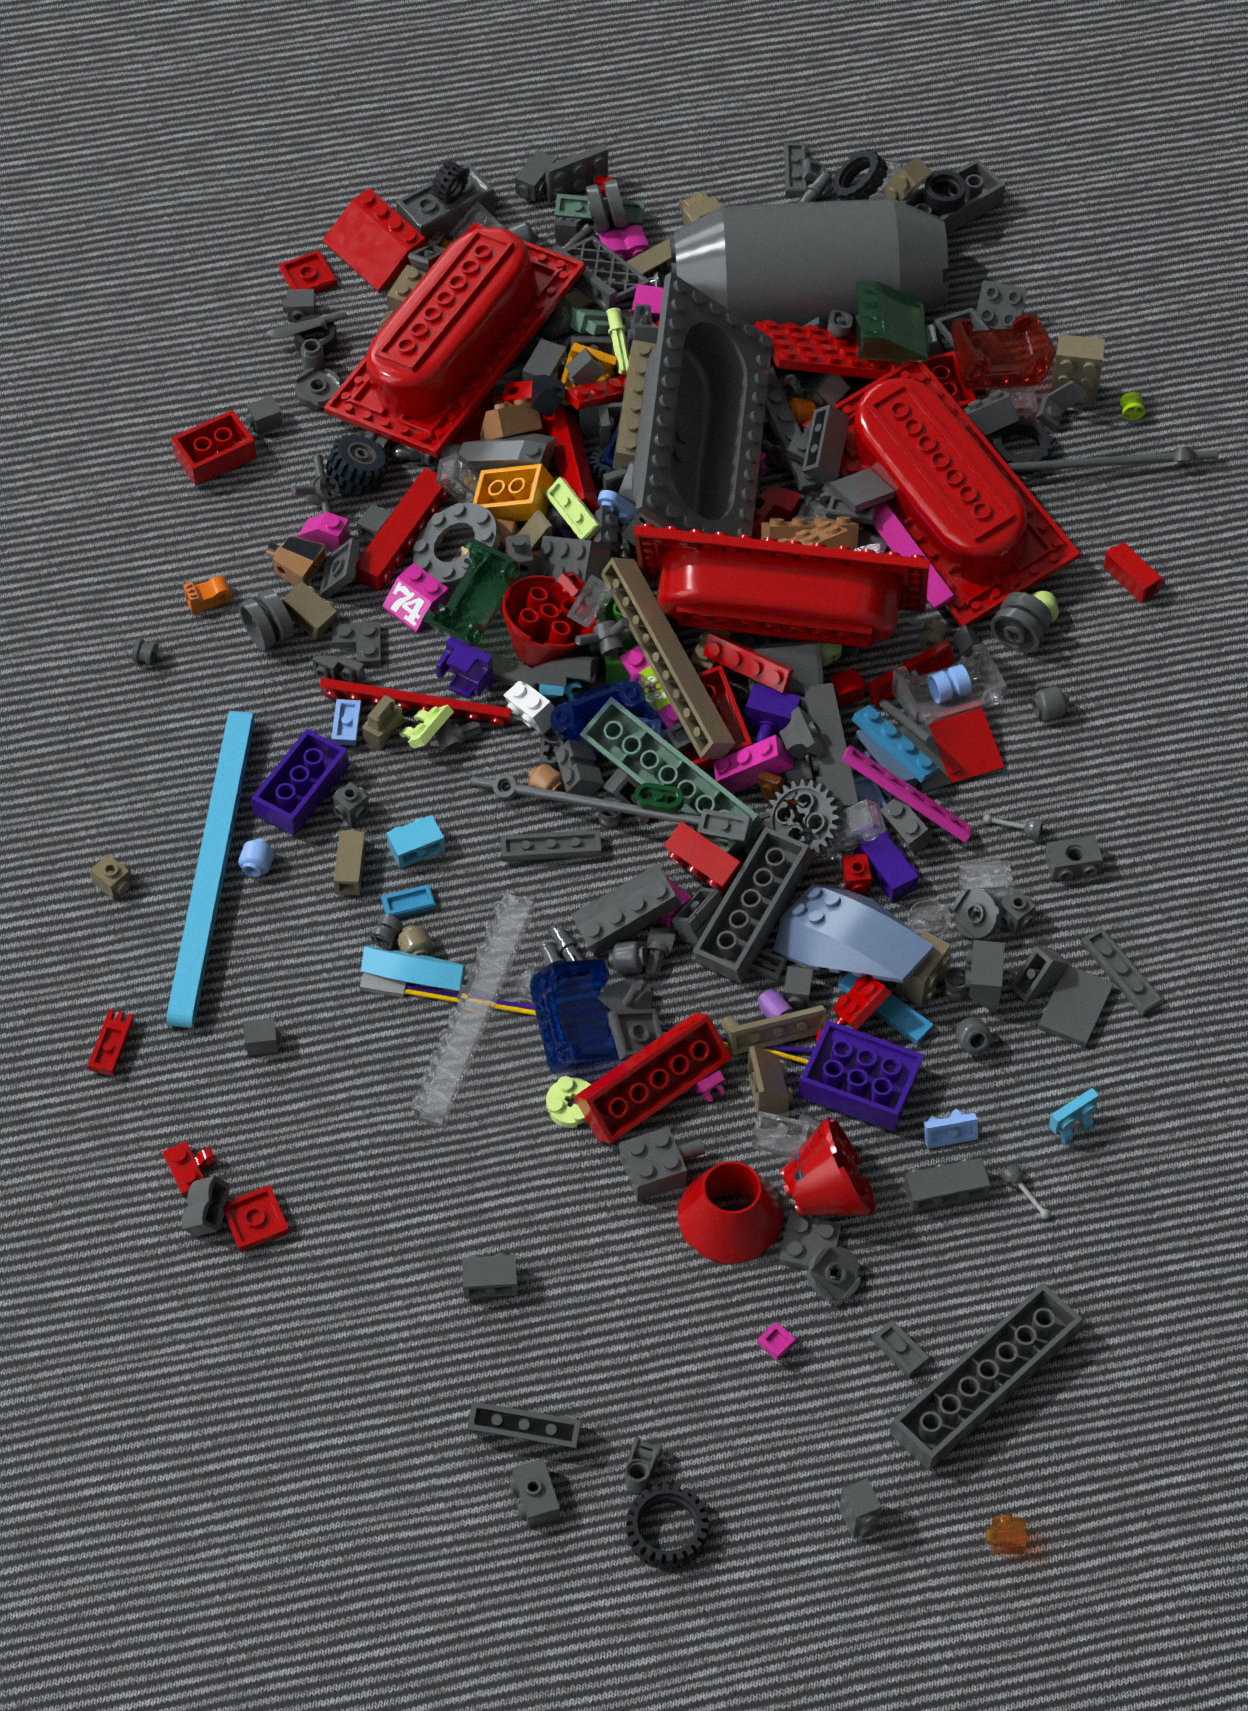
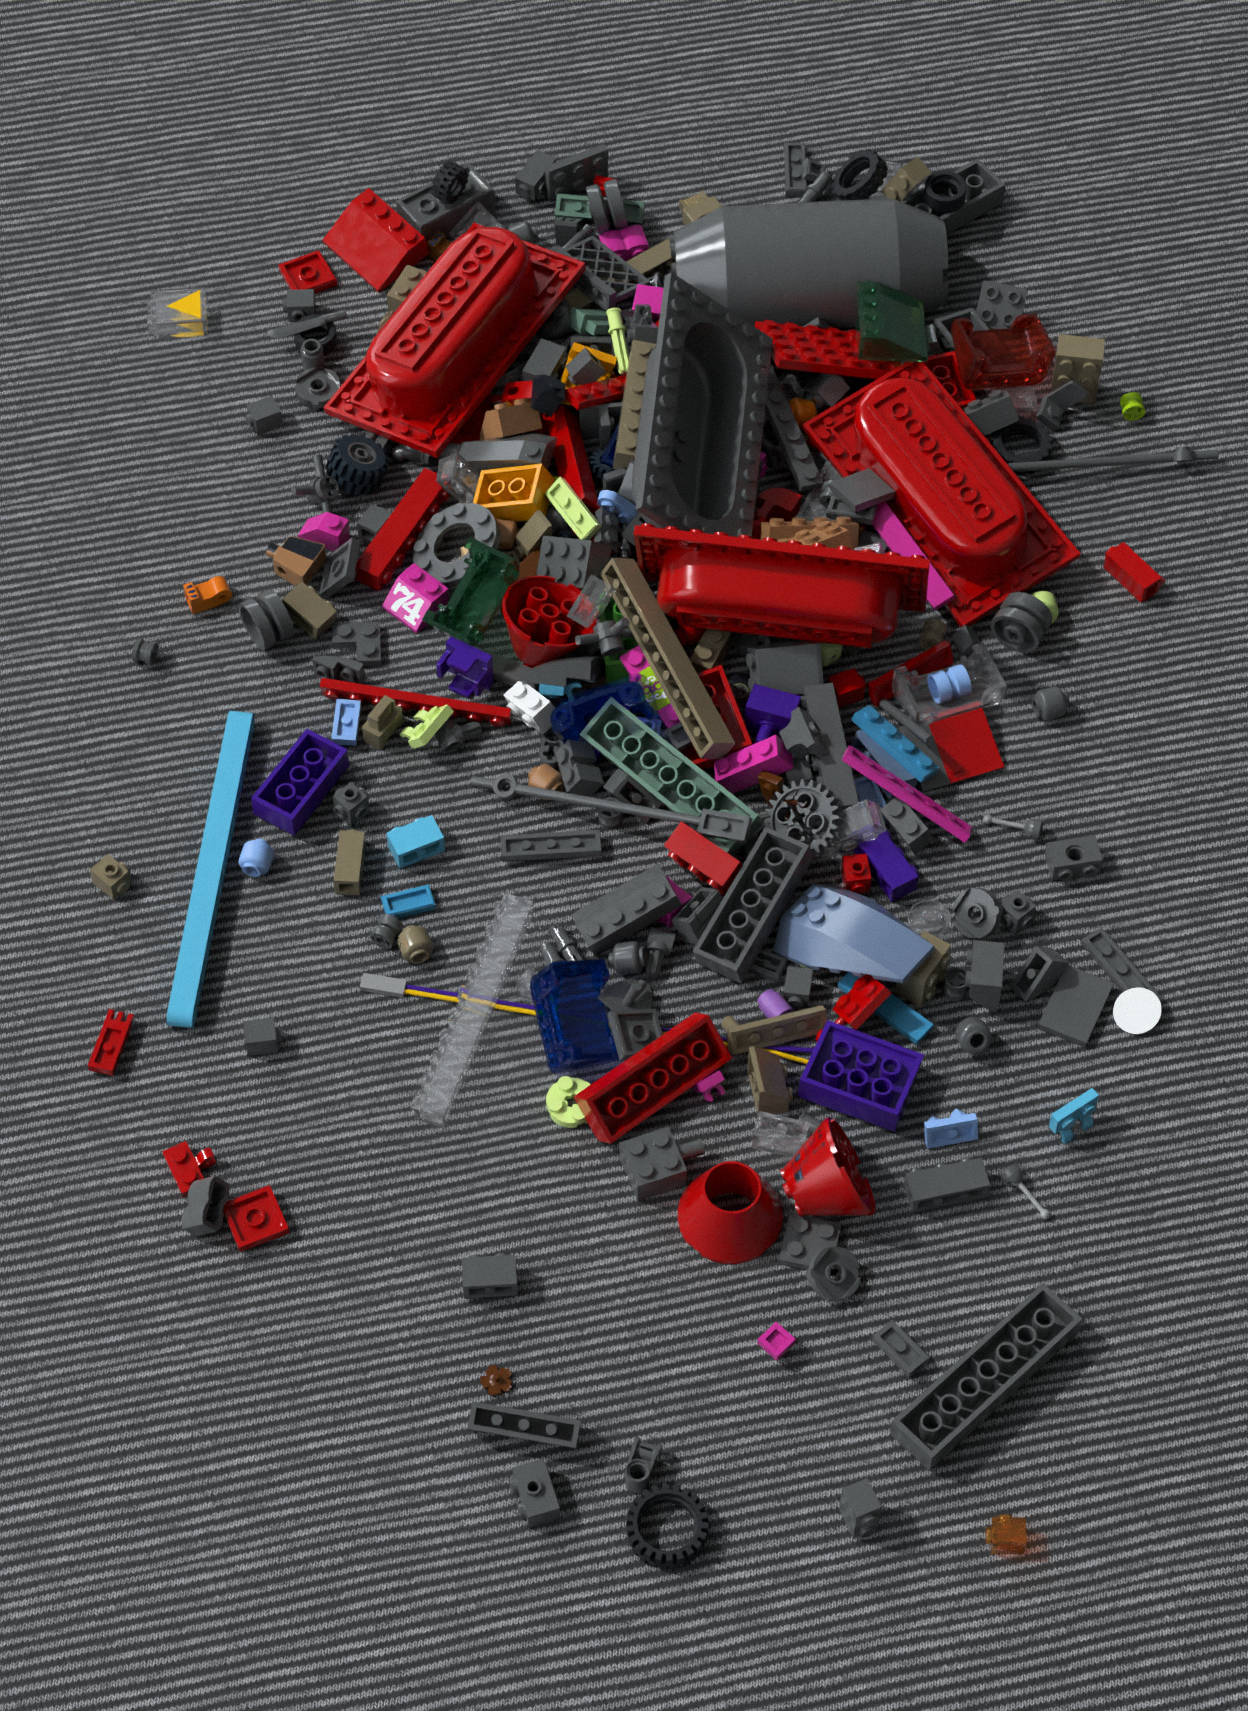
(178, 313): none -> clear brick
(214, 447): red brick -> none
(413, 968): medium azure slope -> none
(425, 257): dark grey slope -> none
(496, 1381): none -> reddish brown plant
(520, 549): dark grey torso -> none
(571, 583): red plate -> none
(661, 796): dark green plate -> none
(688, 635): none -> red brick
(748, 662): red plate -> none
(799, 444): dark grey plate -> none
(825, 444): dark grey brick -> none
(839, 323): dark grey plate -> none
(991, 875): clear brick -> none
(1137, 1010): none -> white sticker

